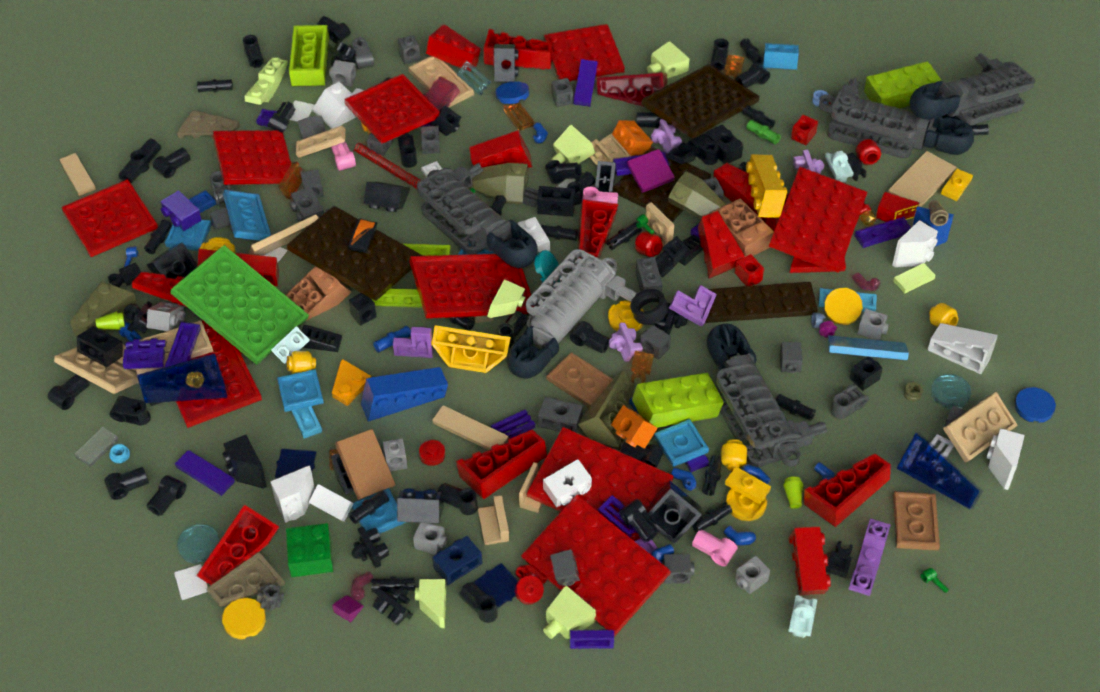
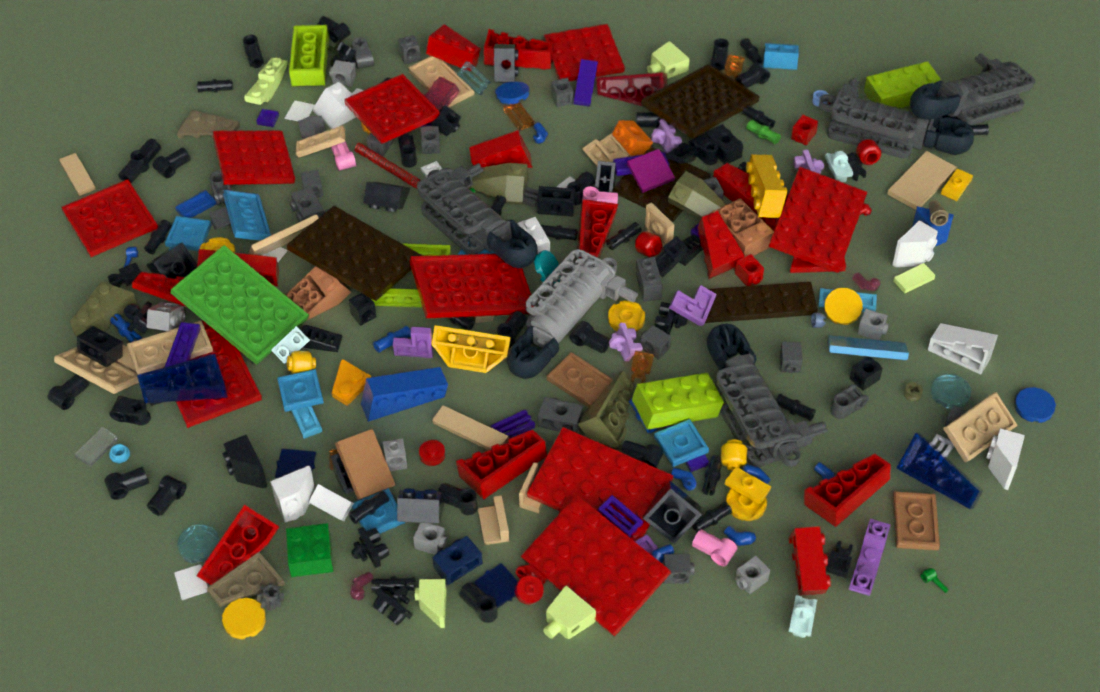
(111, 321): lime cone -> none
(144, 354): dark purple plate -> none
(180, 210): dark purple brick -> none
(195, 376): clear yellow hinge -> none
(205, 472): dark purple tile -> none
(281, 118): black piece -> none
(293, 183): clear orange tile -> none
(347, 608): magenta slope -> none
(362, 235): slope -> none
(507, 300): yellowish green slope -> none
(558, 172): black piece -> none
(565, 568): dark grey brick -> none
(572, 147): yellowish green torso -> none
(572, 474): white brick -> none
(591, 639): dark purple tile -> none
(633, 427): orange brick -> none
(636, 516): black piece -> none
(643, 220): green hand -> none
(654, 315): black tyre -> none
(794, 489): lime cone -> none
(827, 328): magenta plate -> none
(868, 218): clear yellow hinge -> none
(882, 232): dark purple tile -> none
(895, 207): red slope -> none
(943, 314): yellow head -> none

